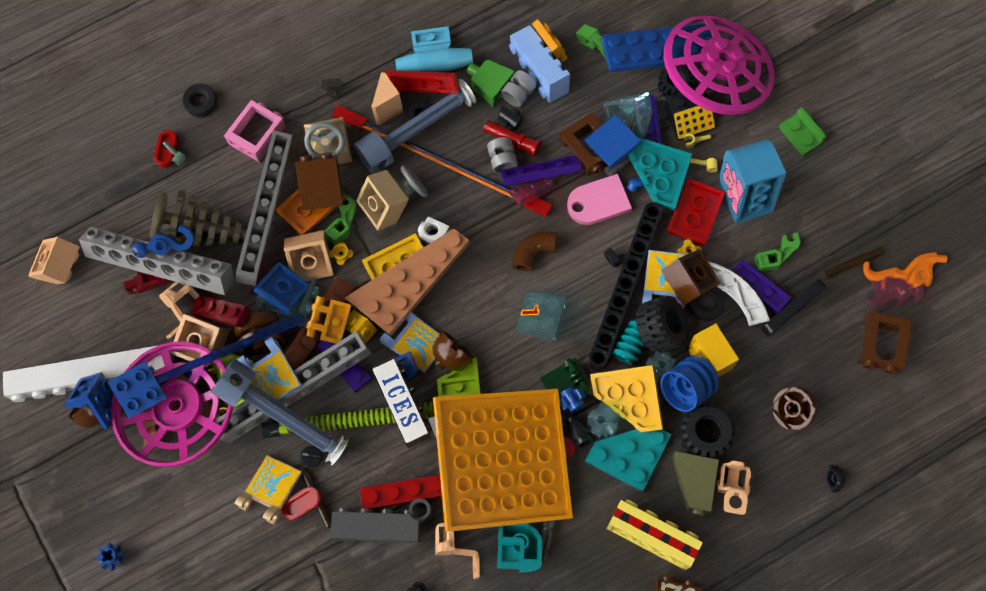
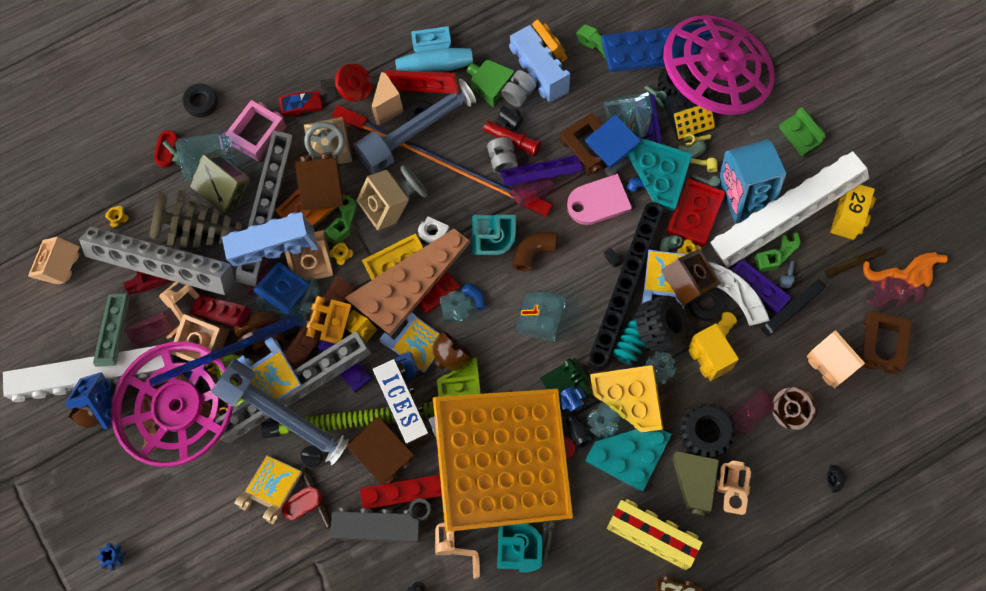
(111, 330): none -> sand green tile
(113, 212): none -> yellow plate
(137, 389): blue hinge -> none
(148, 328): none -> clear pink slope
(161, 243): blue piece -> none
(192, 149): none -> clear light blue panel
(219, 182): none -> olive brick
(270, 240): none -> light blue wedge
(300, 102): none -> slope
(353, 82): none -> red tile
(380, 451): none -> reddish brown brick
(444, 286): none -> red slope
(455, 306): none -> clear light blue brick
(476, 293): none -> blue arm
(492, 234): none -> teal brick
(659, 96): none -> sand green hand
(670, 243): none -> sand green arm
(689, 383): blue wheel -> none
(696, 149): none -> sand green arm
(714, 181): none -> sand green hand
(727, 322): none -> yellow piece
(752, 412): none -> clear pink slope
(786, 281): none -> sand blue hand
(790, 209): none -> white brick
(834, 359): none -> light nougat slope
(853, 212): none -> yellow brick

